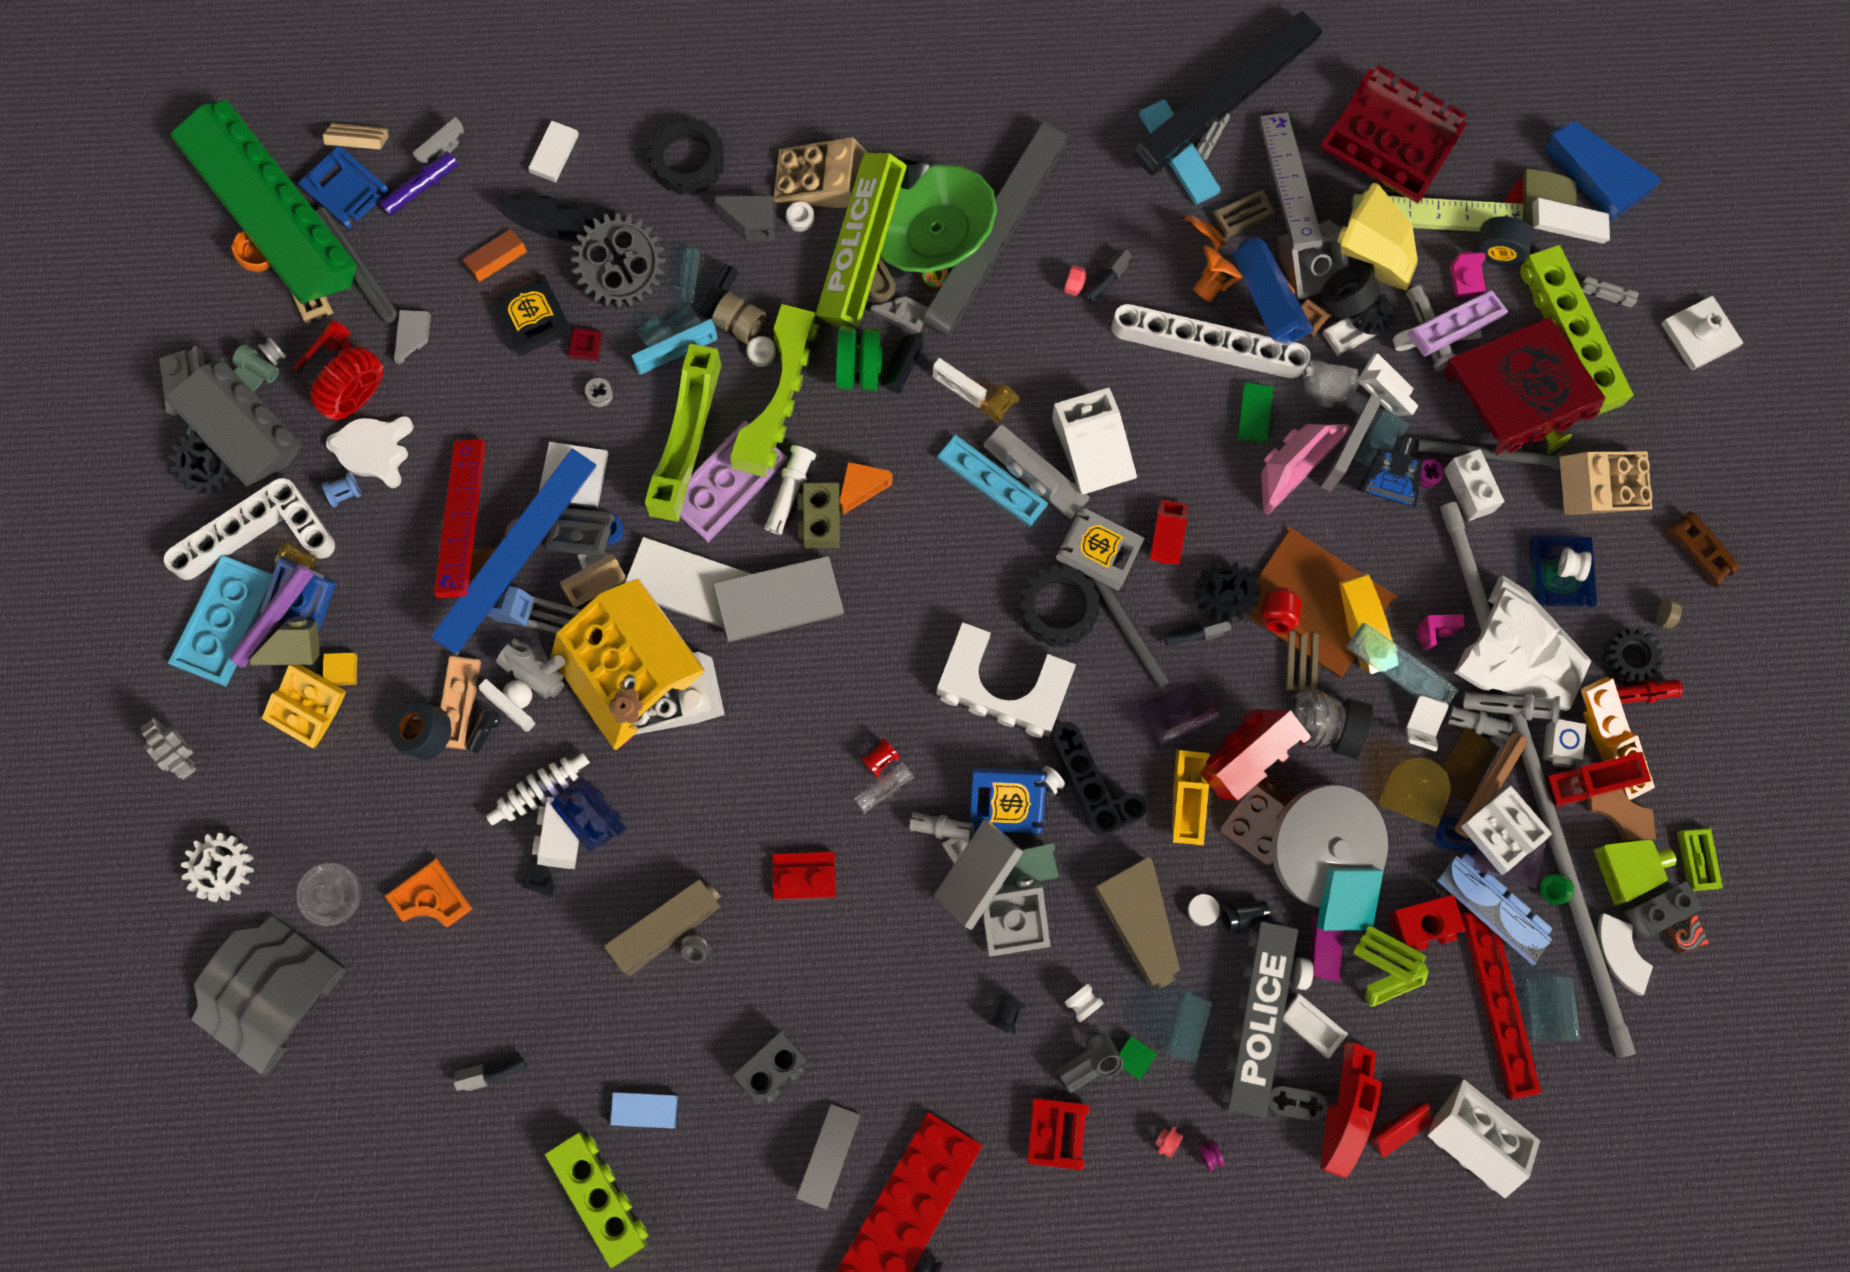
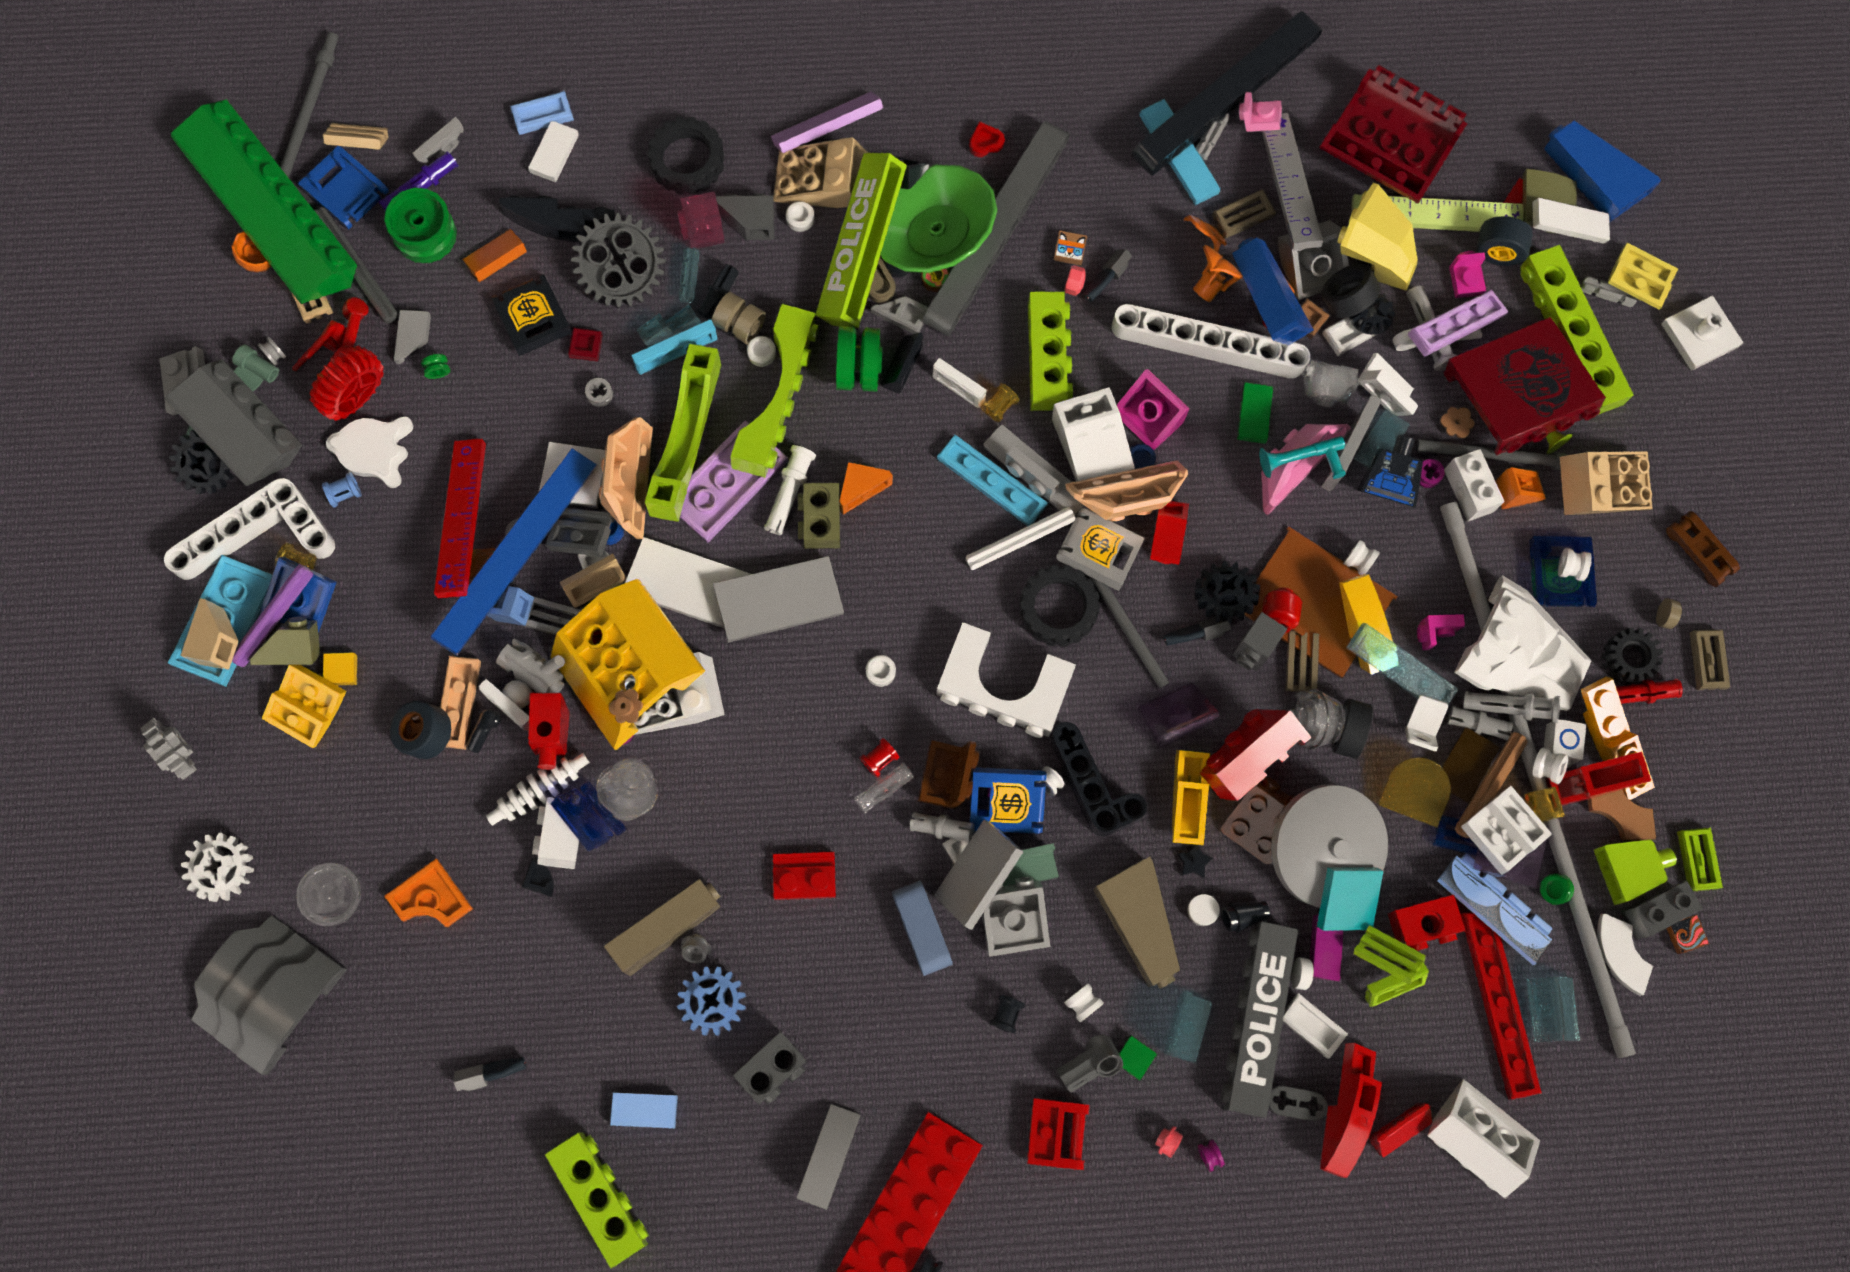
(210, 637): none -> tan slope
(324, 62): none -> dark grey bar
(354, 311): none -> red bar
(420, 225): none -> green wheel
(435, 366): none -> green bush
(540, 112): none -> light blue tile
(548, 728): none -> red torso
(627, 474): none -> light nougat wedge
(627, 789): none -> clear cone
(701, 220): none -> clear pink brick
(702, 1013): none -> medium blue gear
(827, 122): none -> lavender tile
(880, 670): none -> white tile
(922, 928): none -> sand blue beam
(947, 774): none -> reddish brown bracket
(986, 140): none -> red tile
(1020, 538): none -> white axle
(1042, 308): none -> lime brick
(1070, 248): none -> tile
(1130, 491): none -> light nougat wedge
(1142, 456): none -> dark blue tile
(1151, 410): none -> dark pink slope
(1194, 862): none -> black piece
(1259, 642): none -> dark grey brick
(1260, 115): none -> bright pink bracket
(1329, 447): none -> teal piece
(1361, 557): none -> white wheel
(1462, 417): none -> medium nougat plant
(1520, 487): none -> orange slope
(1545, 804): none -> clear yellow tile
(1550, 765): none -> white wheel
(1642, 275): none -> light yellow slope
(1698, 659): none -> dark tan tile

